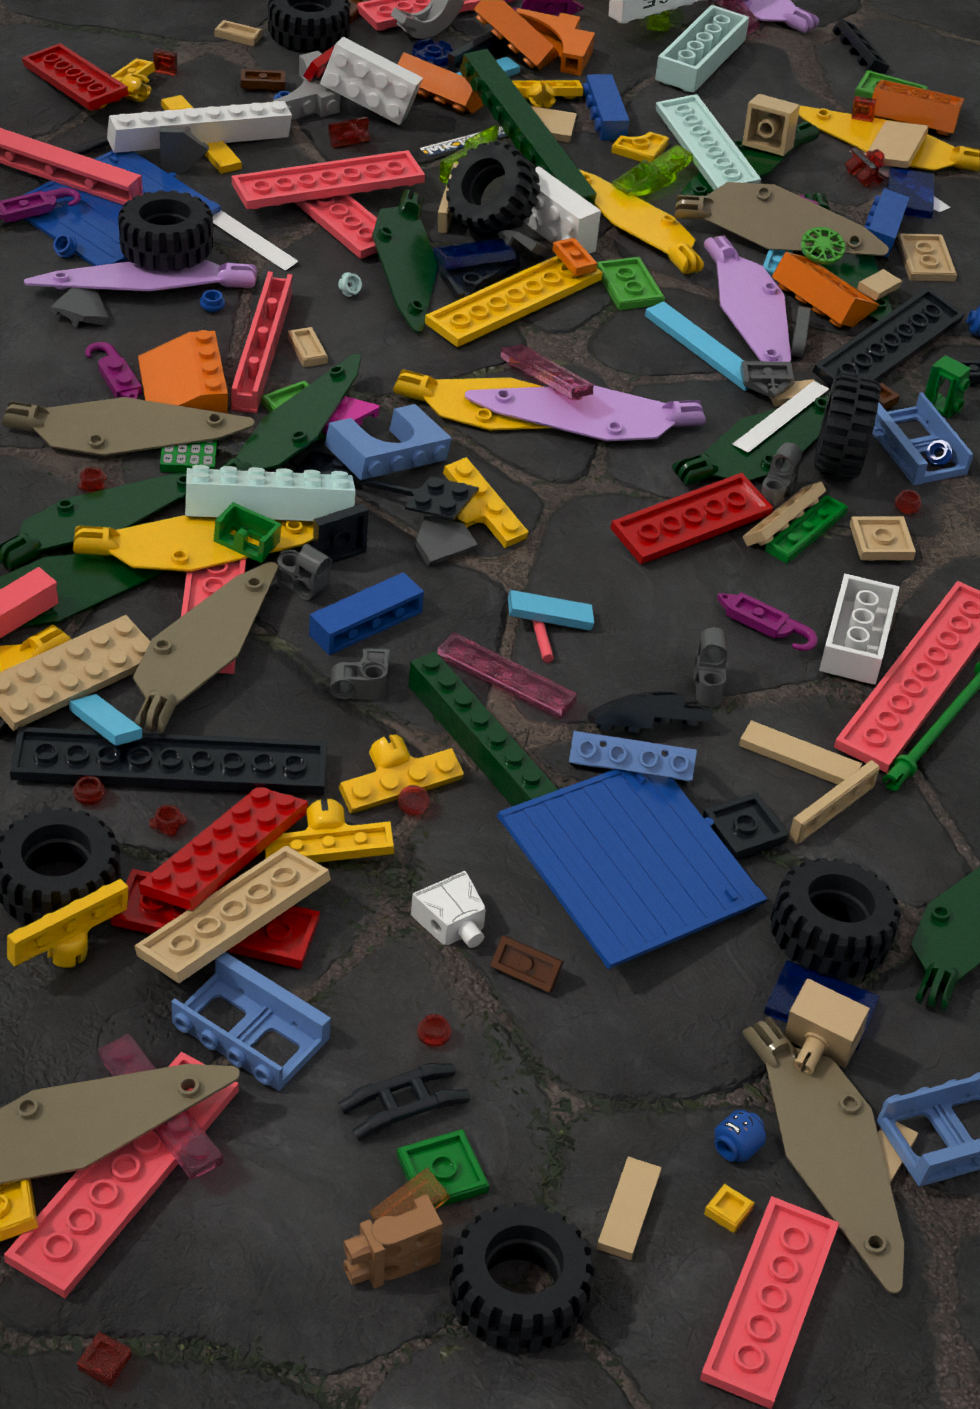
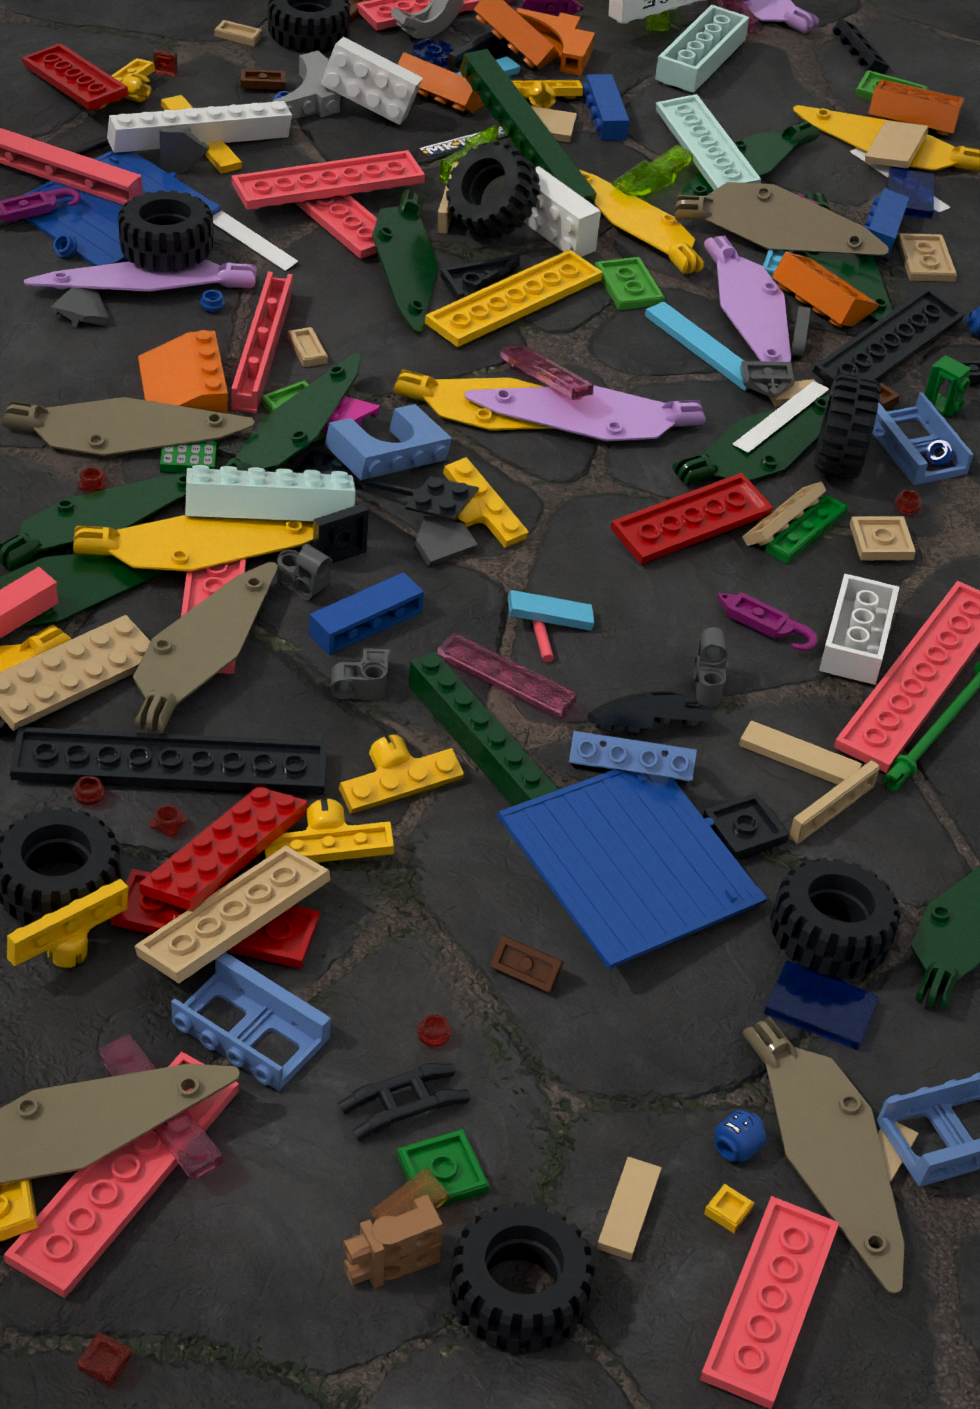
(105, 719): medium azure tile -> none
(115, 371): magenta plate -> none
(247, 524): green window -> none
(318, 65): red plate -> none
(349, 132): clear red hips -> none
(355, 284): light aqua plate -> none
(413, 800): clear red plate -> none
(451, 910): white torso -> none
(473, 253): clear blue tile -> none
(520, 241): dark grey slope -> none
(574, 256): orange plate -> none
(642, 147): yellow tile -> none
(771, 124): tan brick -> none
(782, 475): dark grey piece -> none
(823, 245): bright green wheel -> none
(824, 1025): tan brick -> none
(863, 108): clear red tile -> none
(868, 163): clear red hips -> none
(879, 284): tan tile -> none

